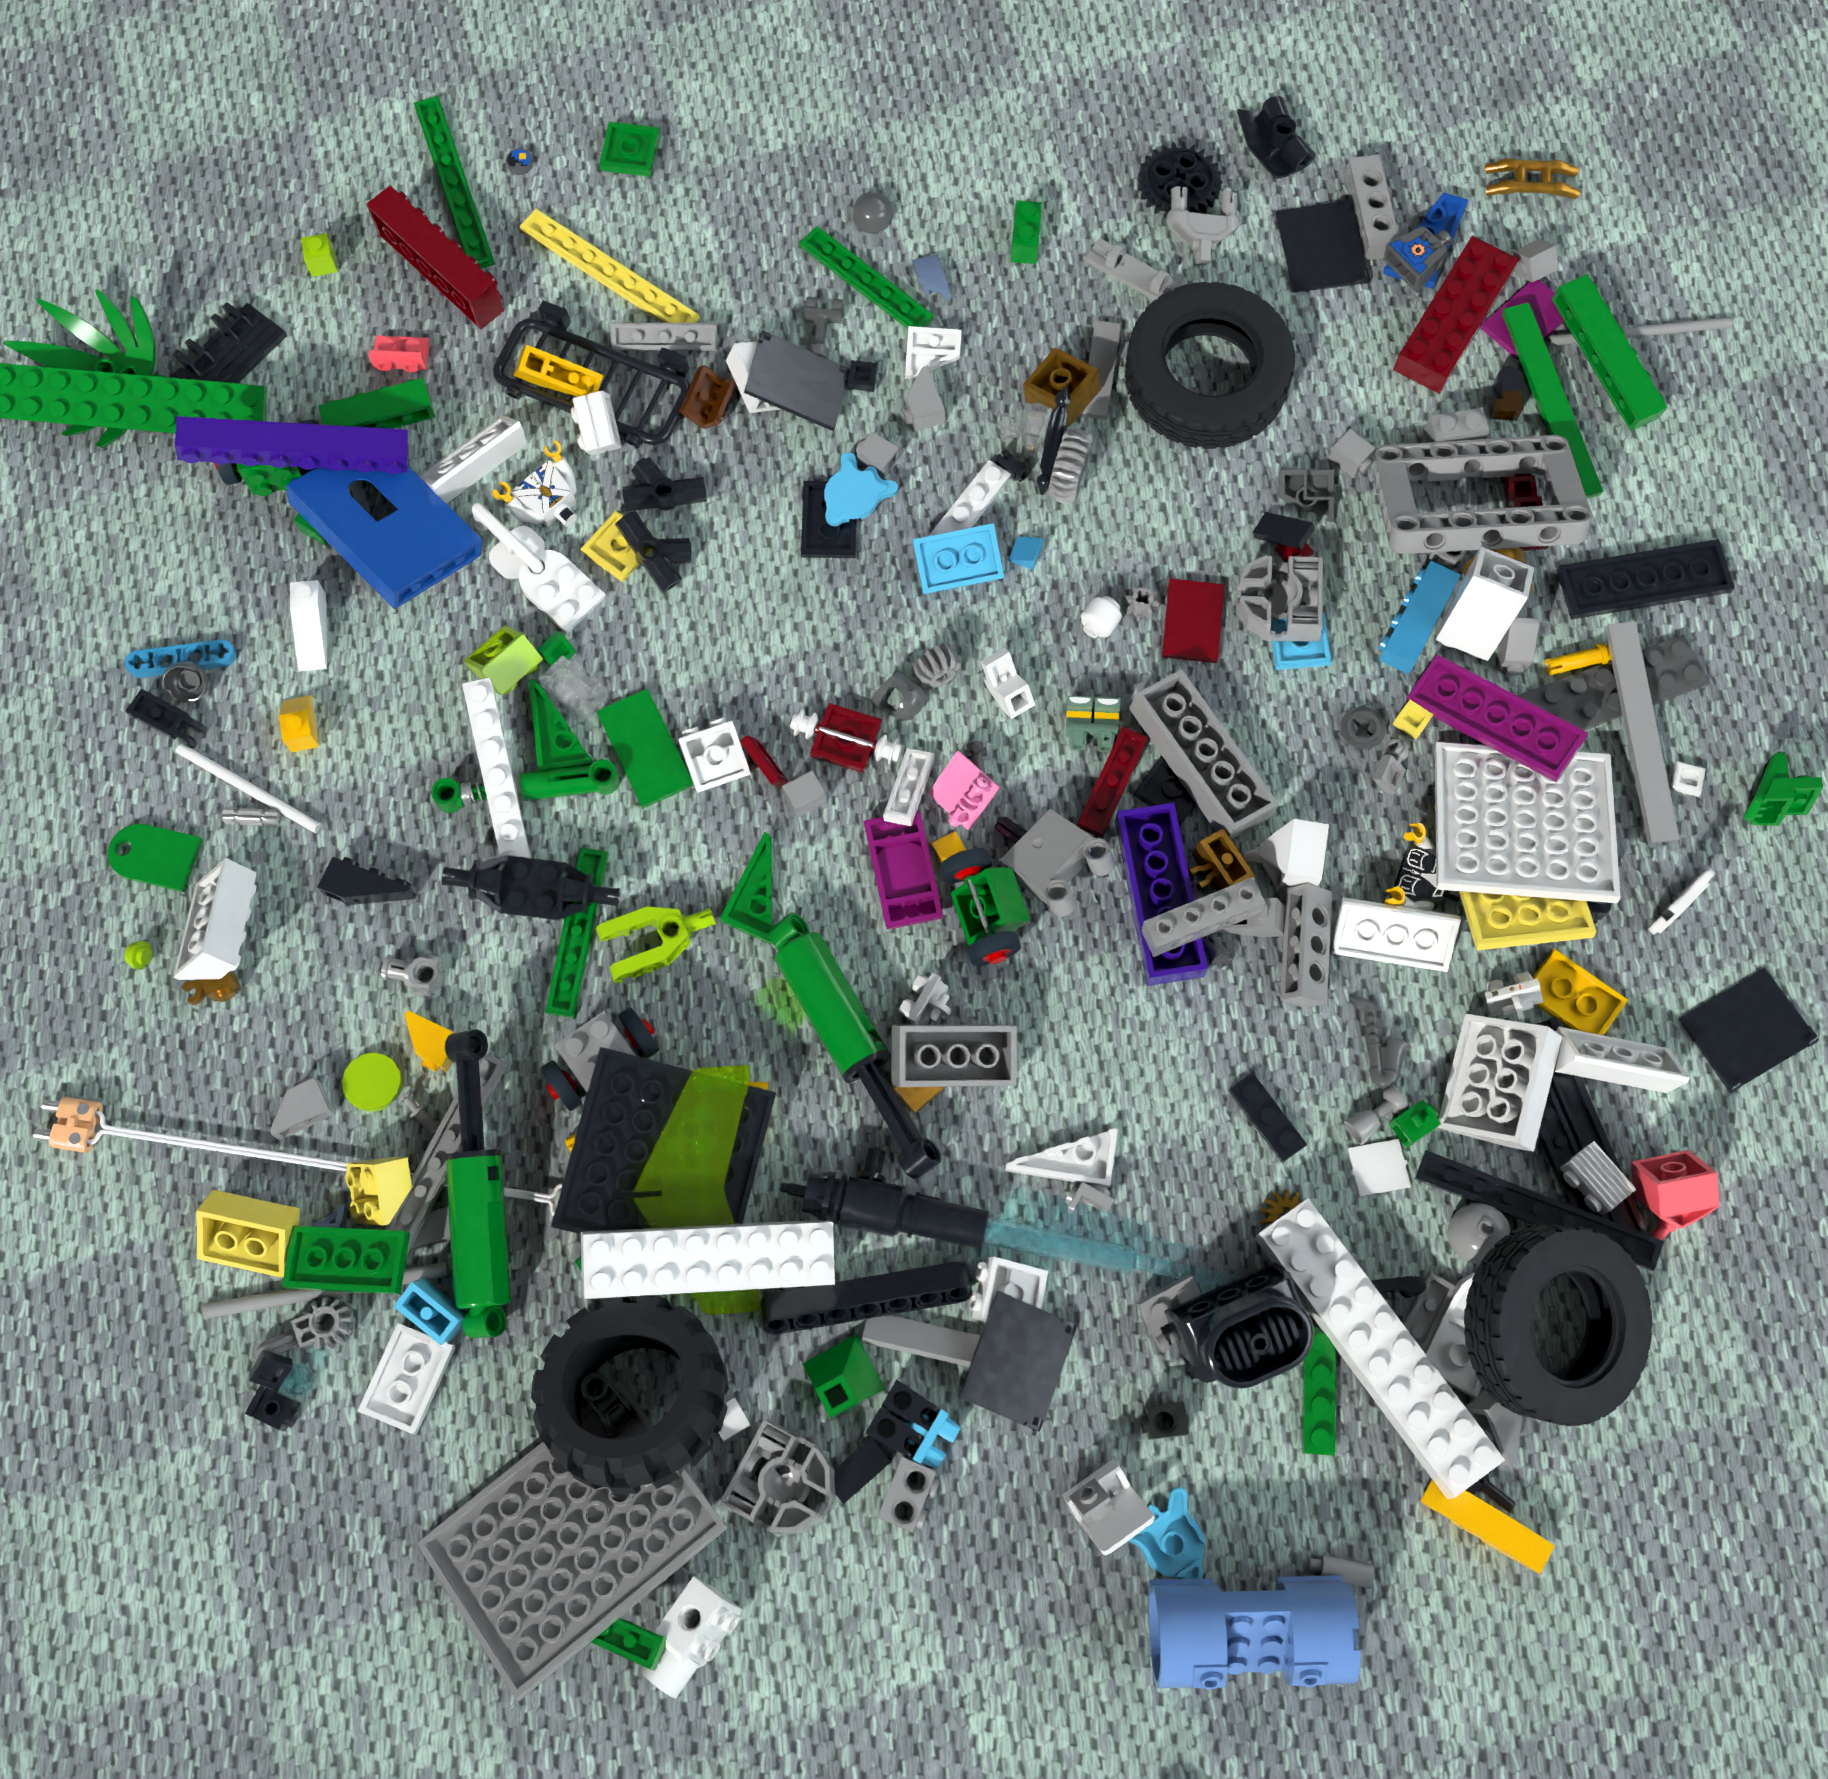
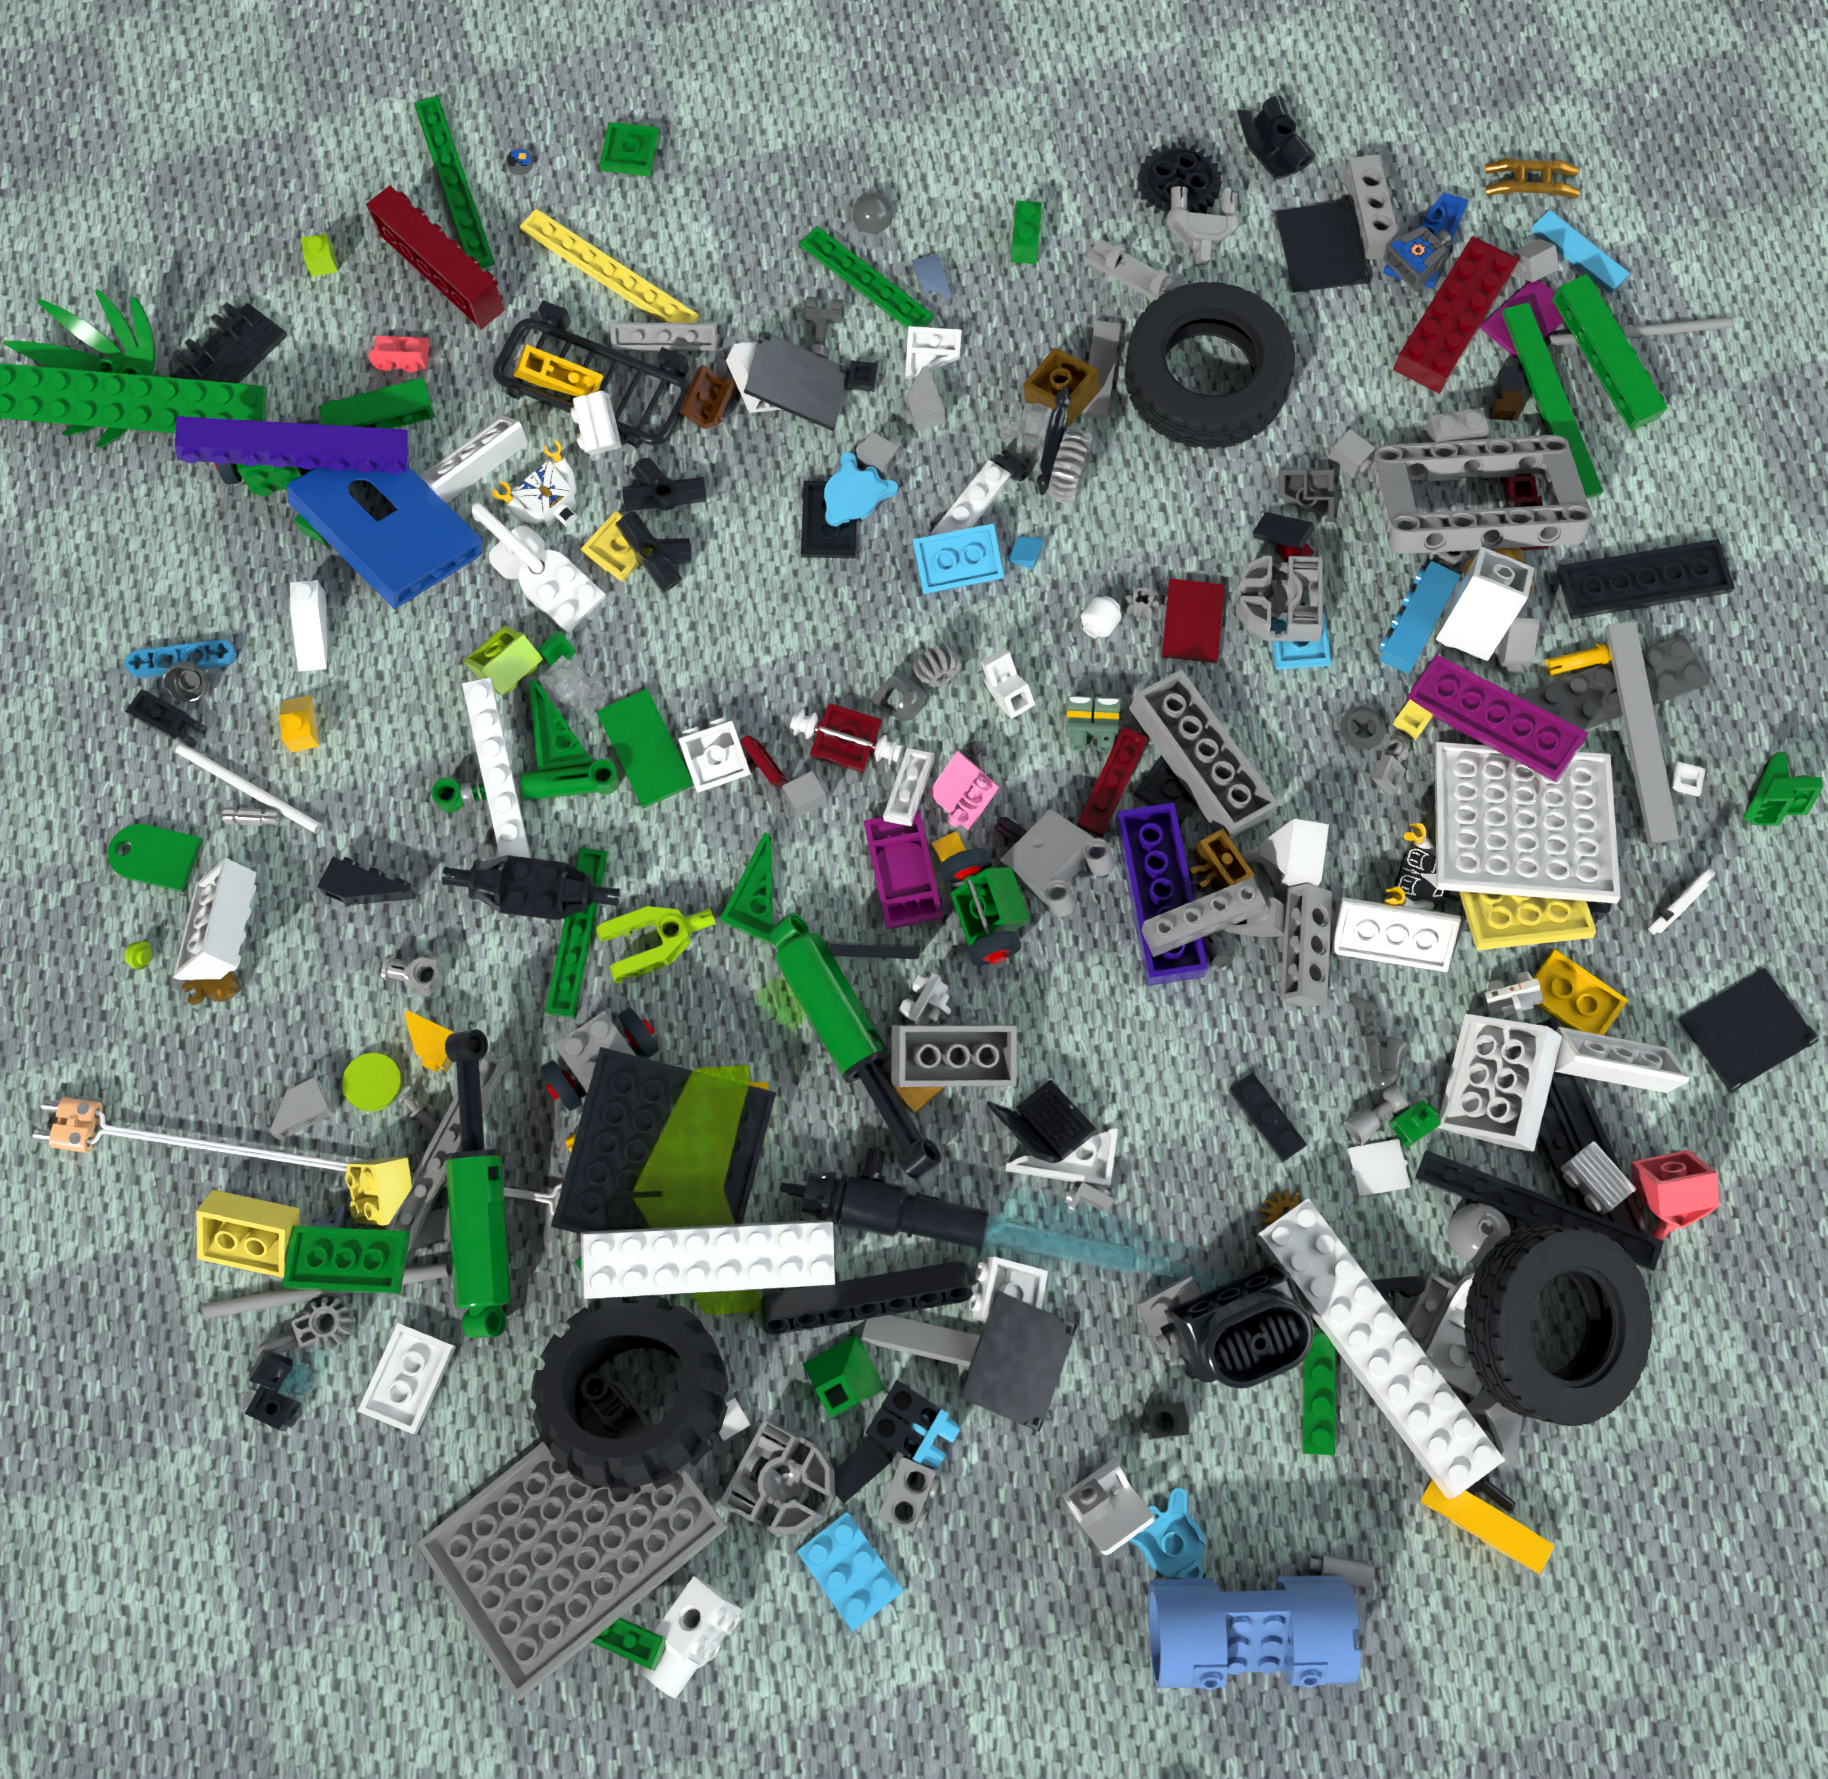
(431, 1311): medium azure brick -> none
(850, 1571): none -> medium azure plate
(875, 950): none -> black tile
(1046, 1124): none -> black piece
(1580, 251): none -> medium azure tile

